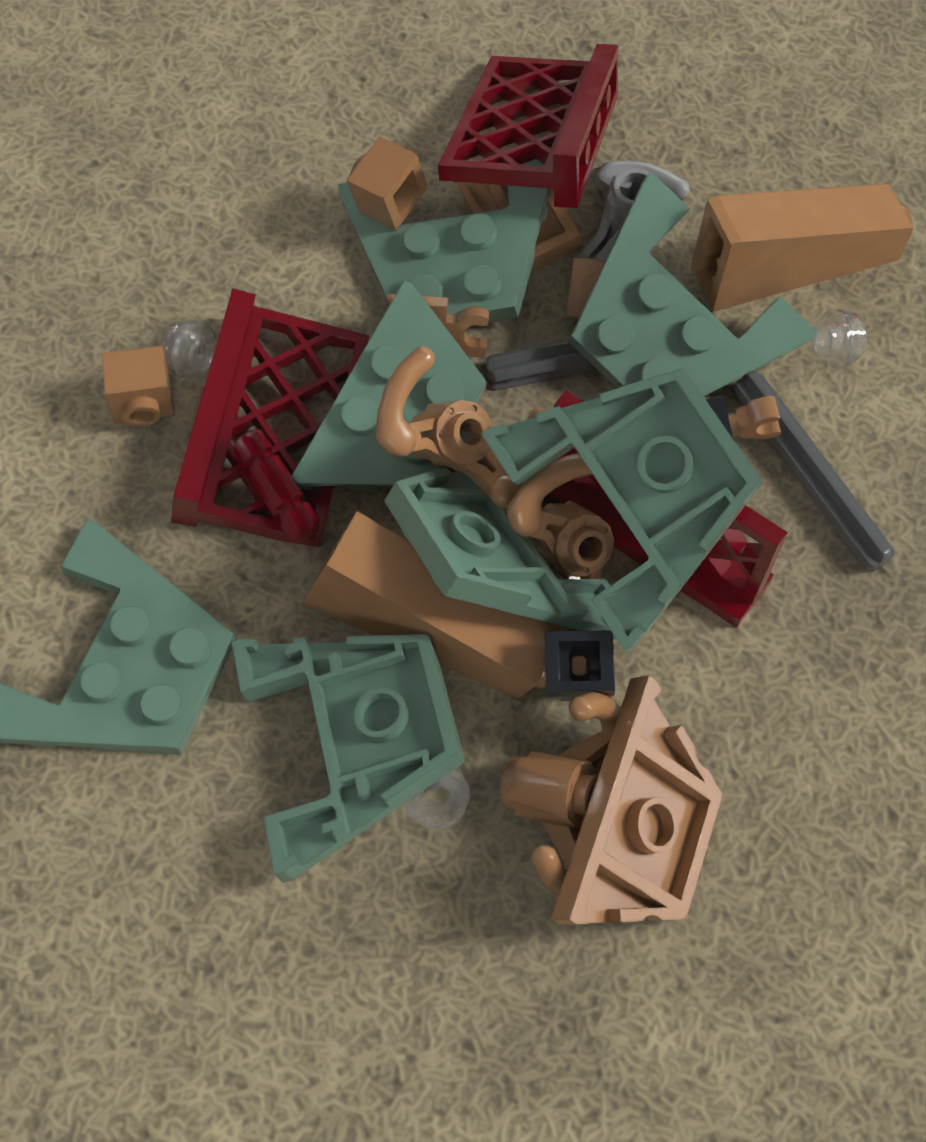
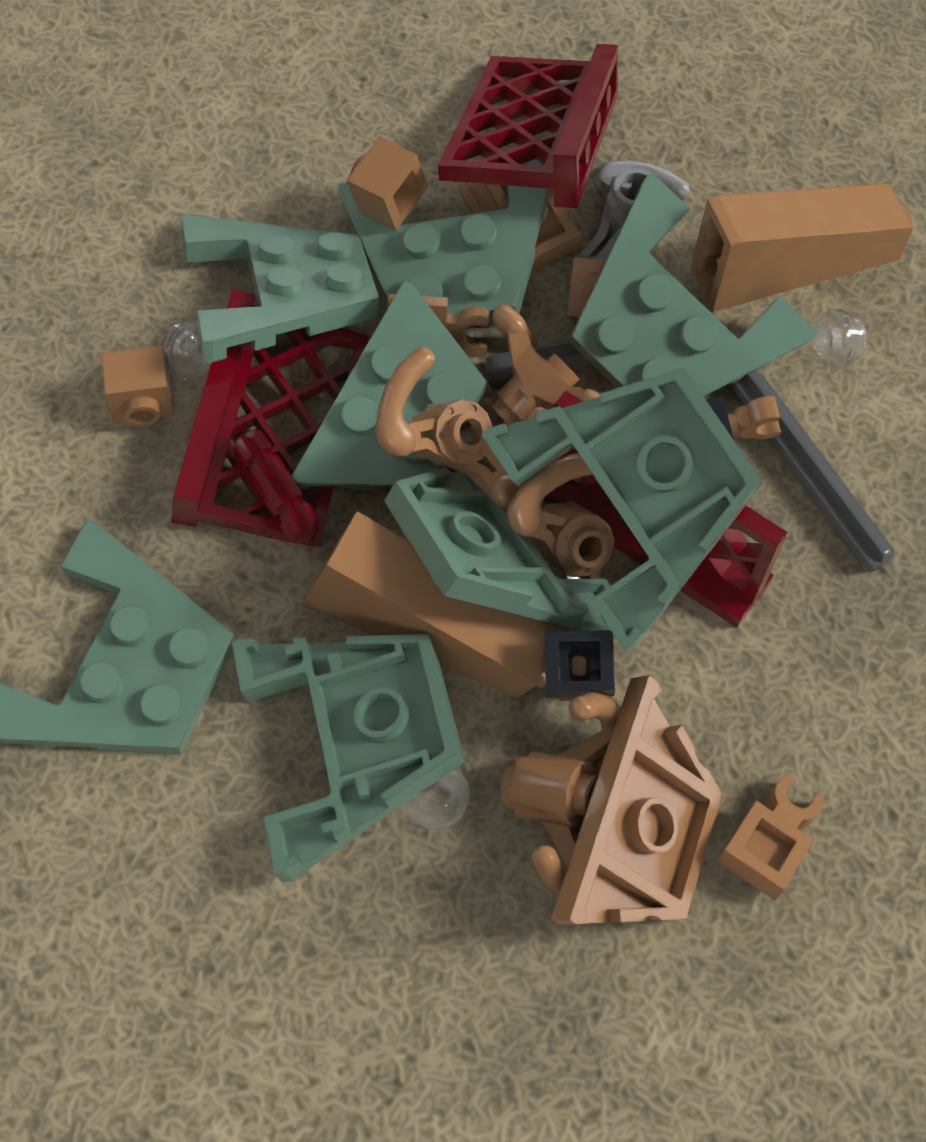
(297, 278): none -> sand green wing
(533, 380): none -> medium nougat piece
(770, 840): none -> medium nougat plate

